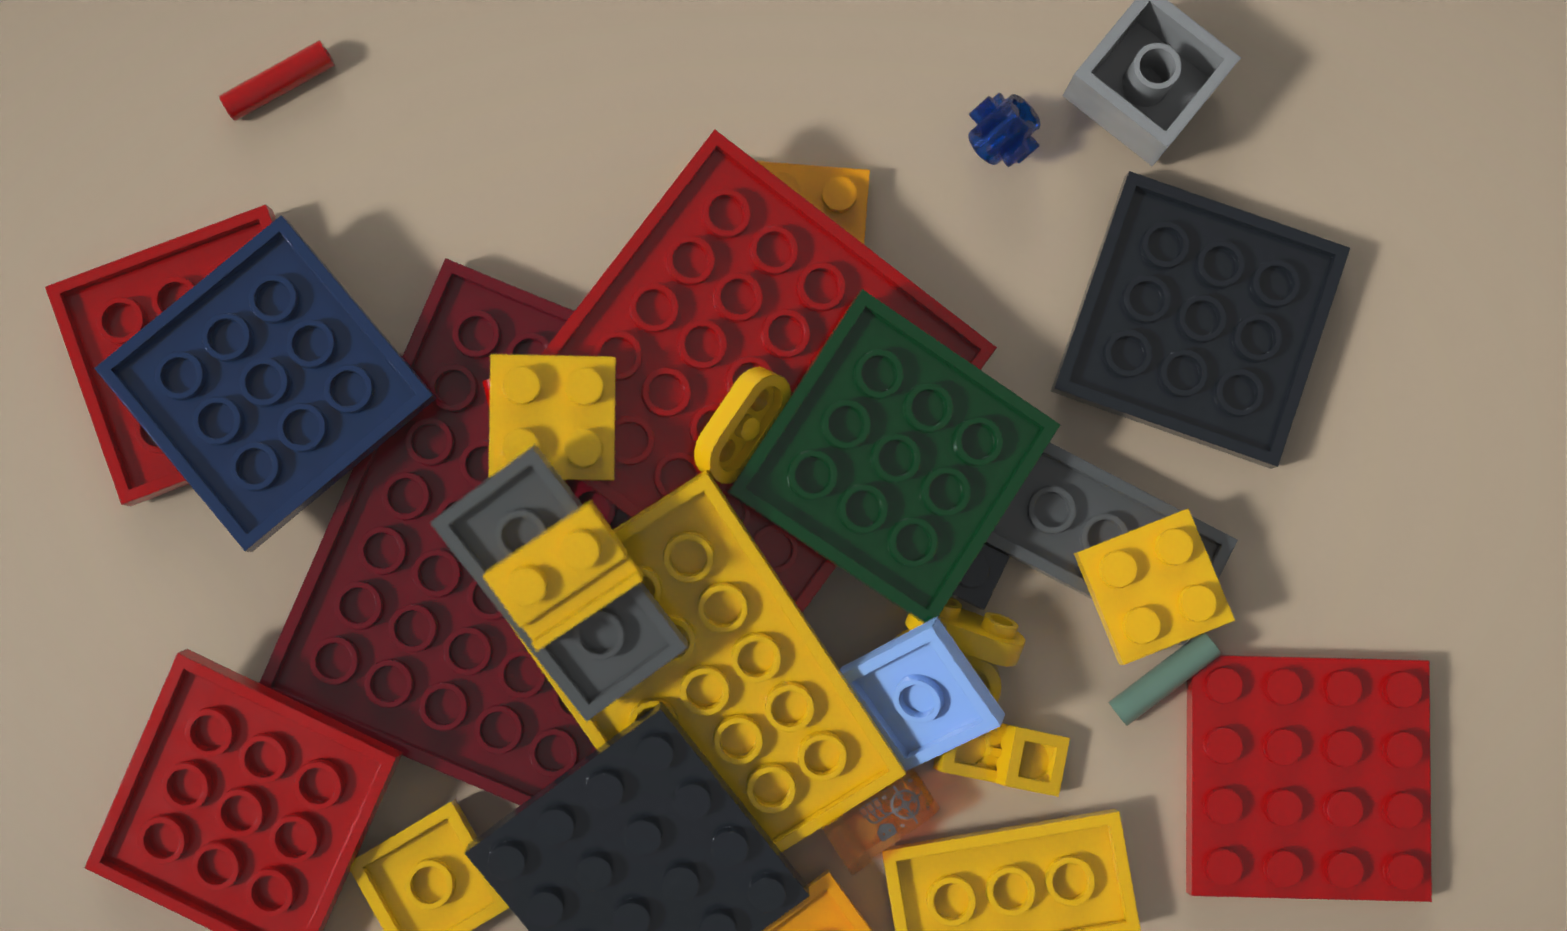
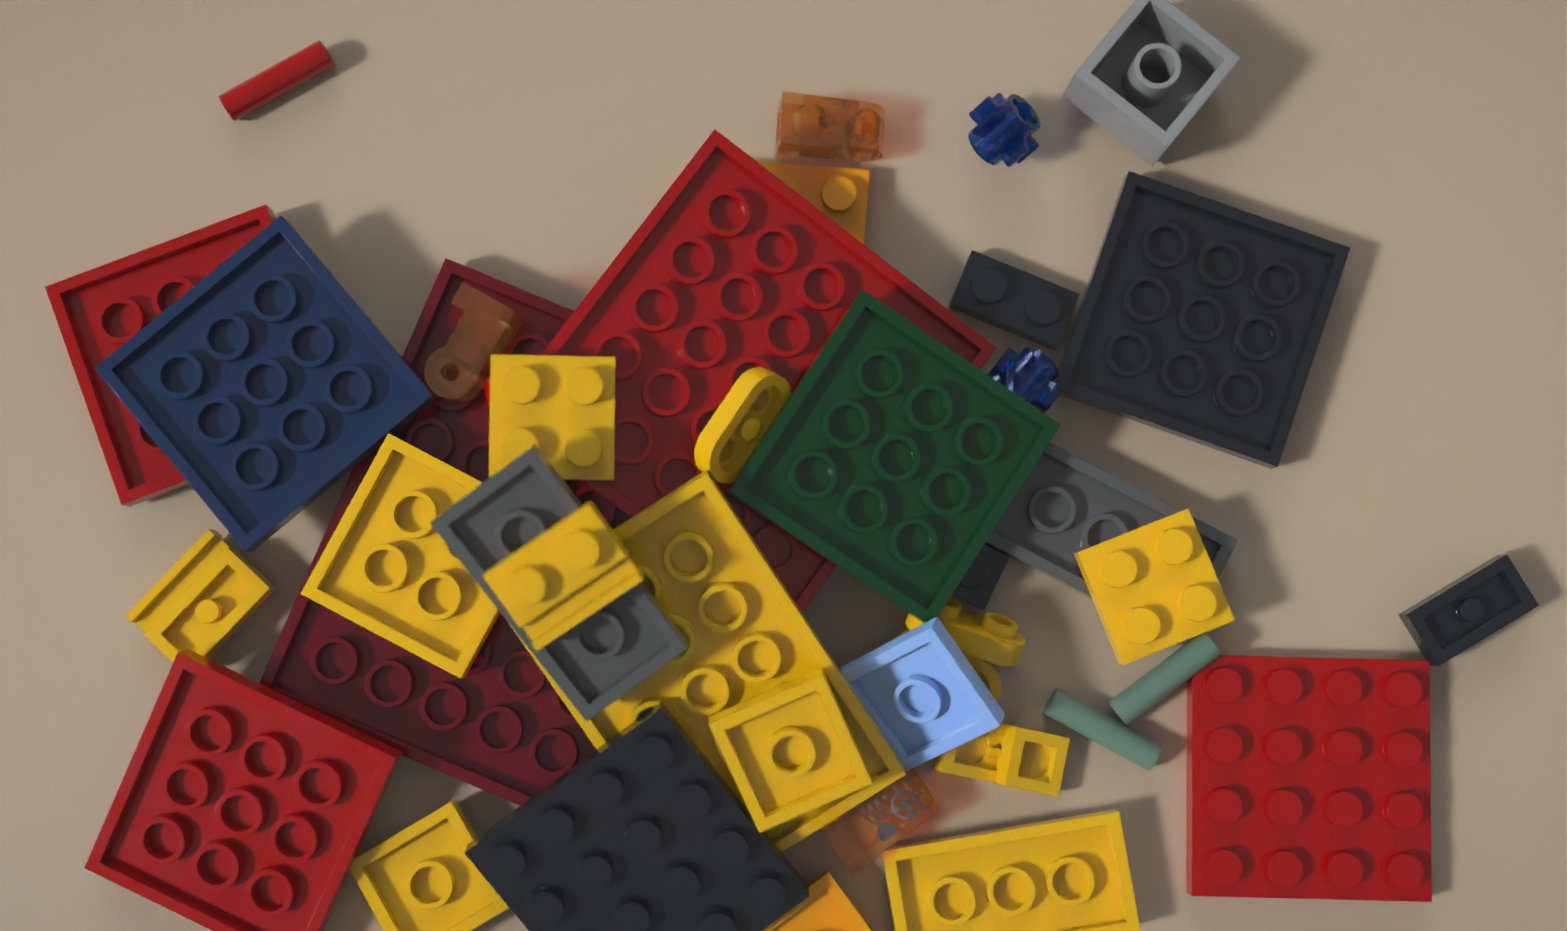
(201, 599): none -> yellow plate
(394, 568): none -> yellow plate
(464, 362): none -> clear orange leg
(790, 750): none -> yellow plate
(828, 128): none -> clear orange leg
(1014, 300): none -> black plate
(1029, 376): none -> clear blue gear
(1102, 729): none -> sand green piece
(1468, 610): none -> black plate

